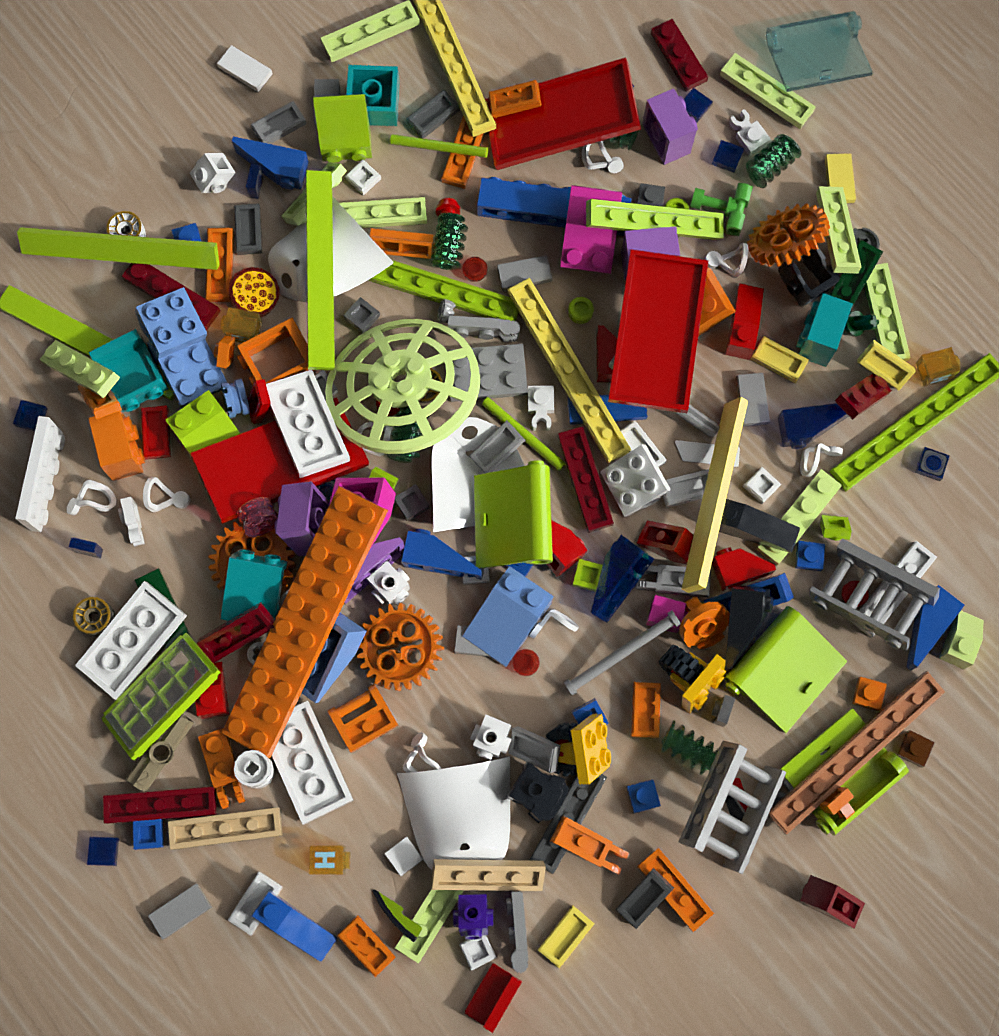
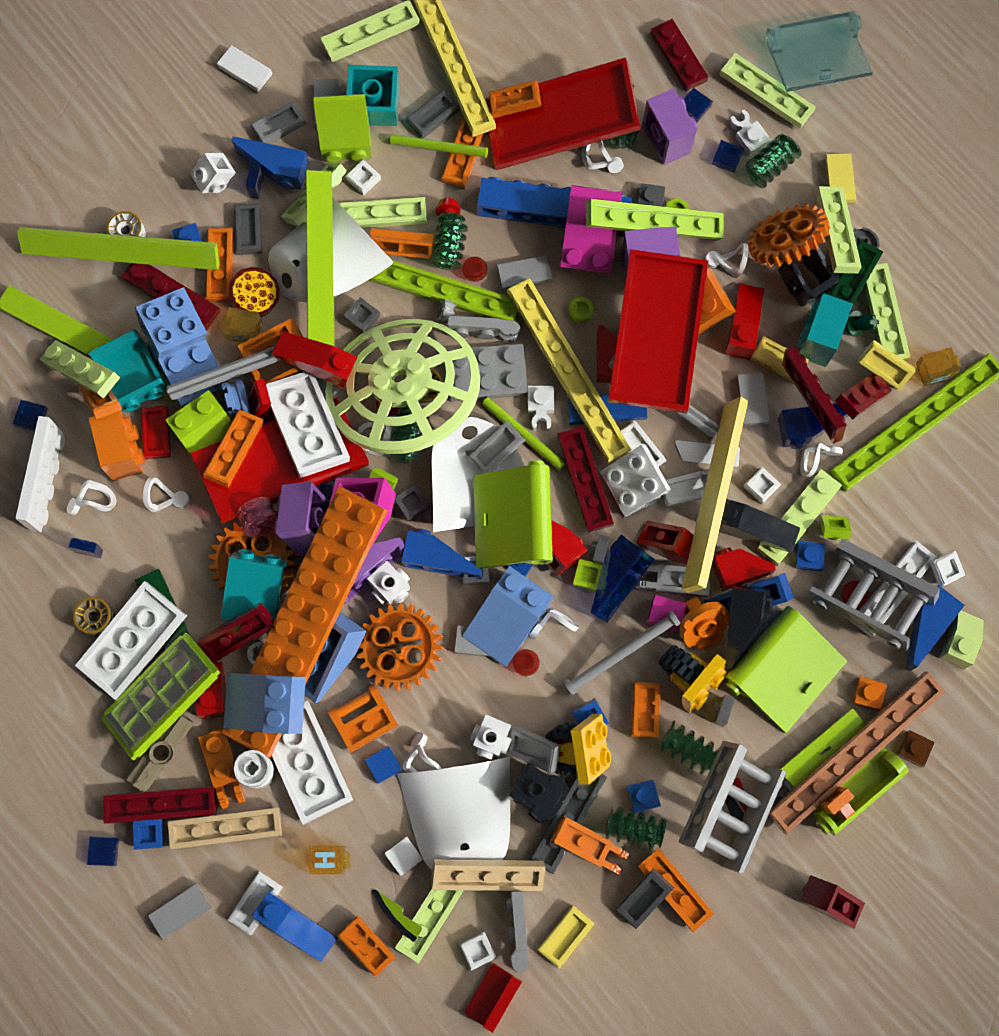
(130, 516): white plate -> none
(221, 374): none -> light grey axle
(225, 351): orange plate -> none
(233, 448): none -> orange tile
(264, 703): none -> medium blue slope
(315, 358): none -> red slope
(383, 765): none -> blue tile
(468, 908): dark purple brick -> none
(599, 549): none -> flat silver plate
(635, 828): none -> clear green piece
(733, 207): bright green bar -> none
(810, 389): none -> dark red plate
(932, 464): tile -> none
(947, 568): none -> white tile

